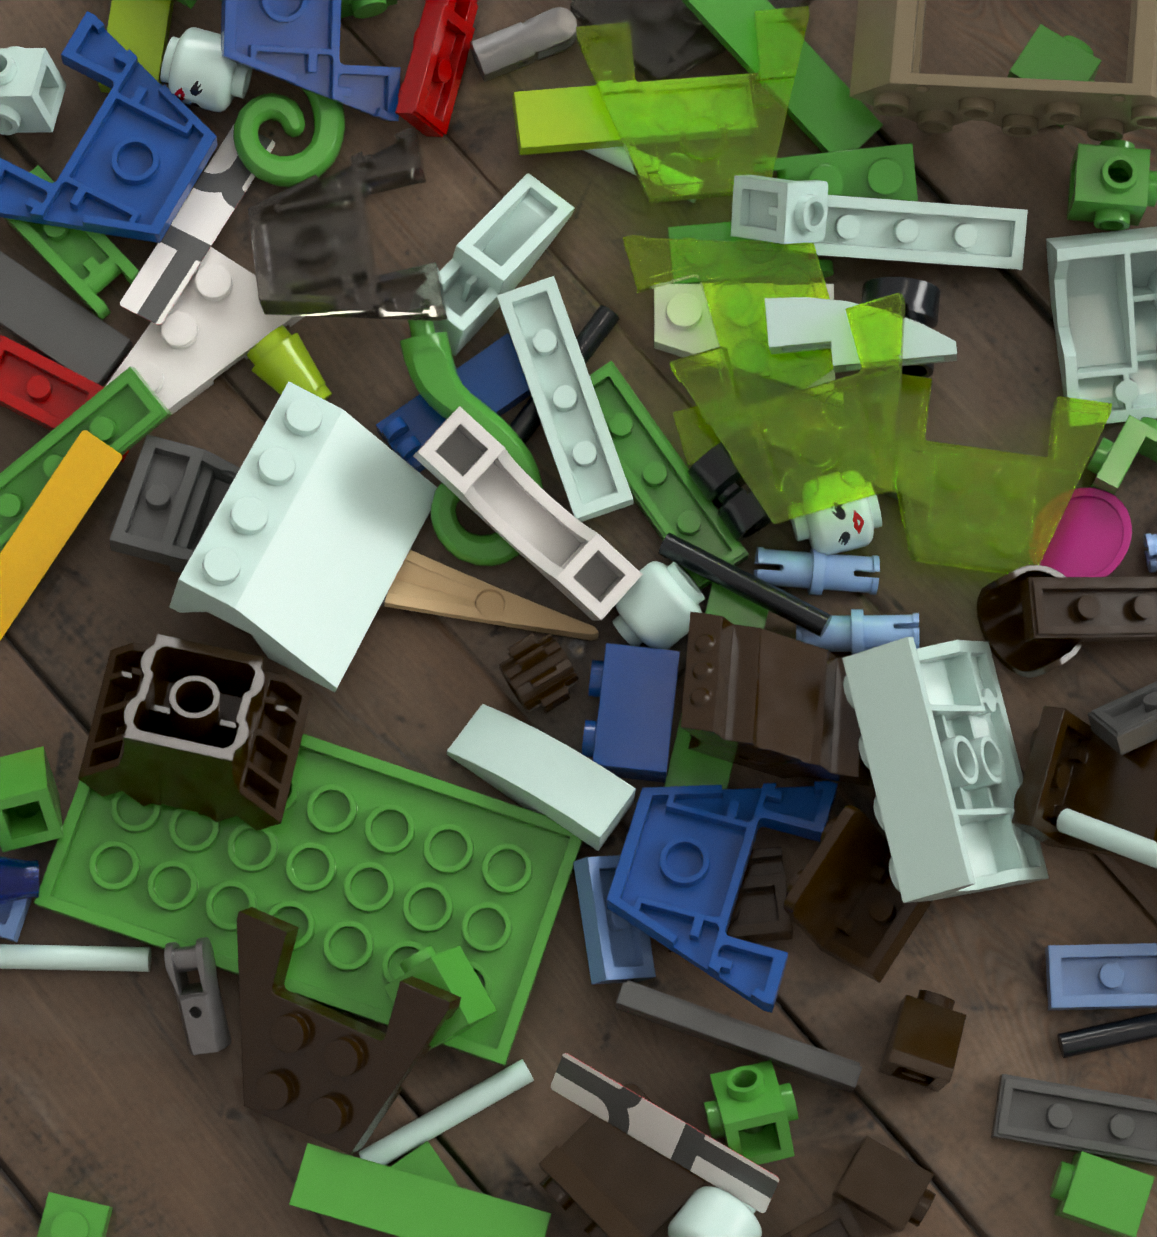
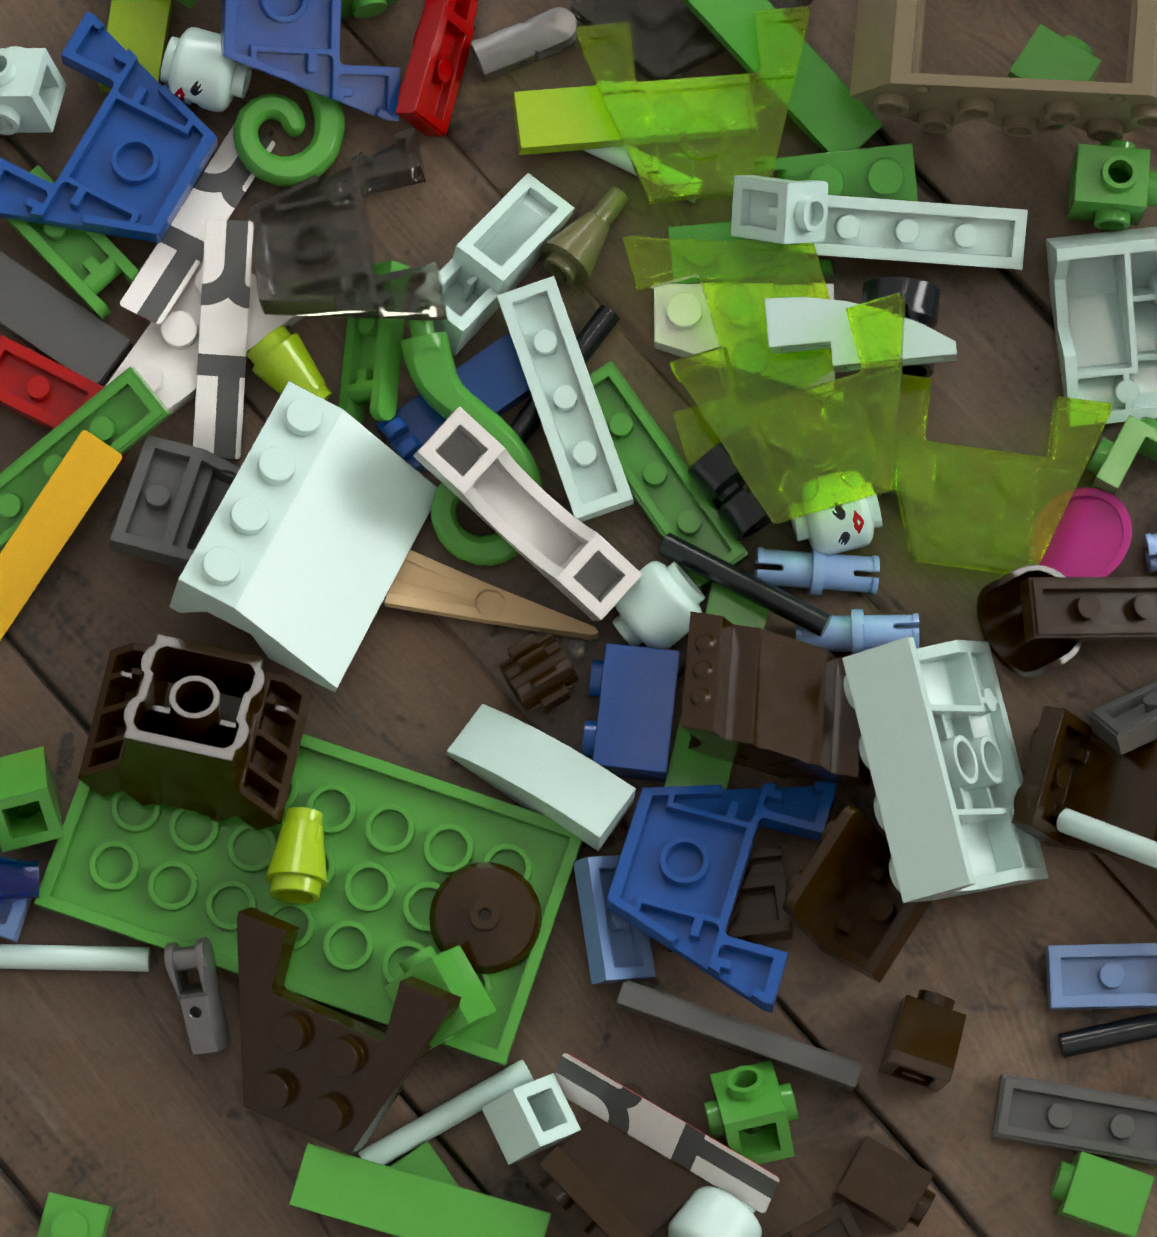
(223, 337): none -> sticker
(299, 861): none -> lime cone
(372, 362): none -> bright green hinge
(488, 914): none -> dark brown piece
(531, 1118): none -> light aqua plate
(575, 249): none -> olive cone

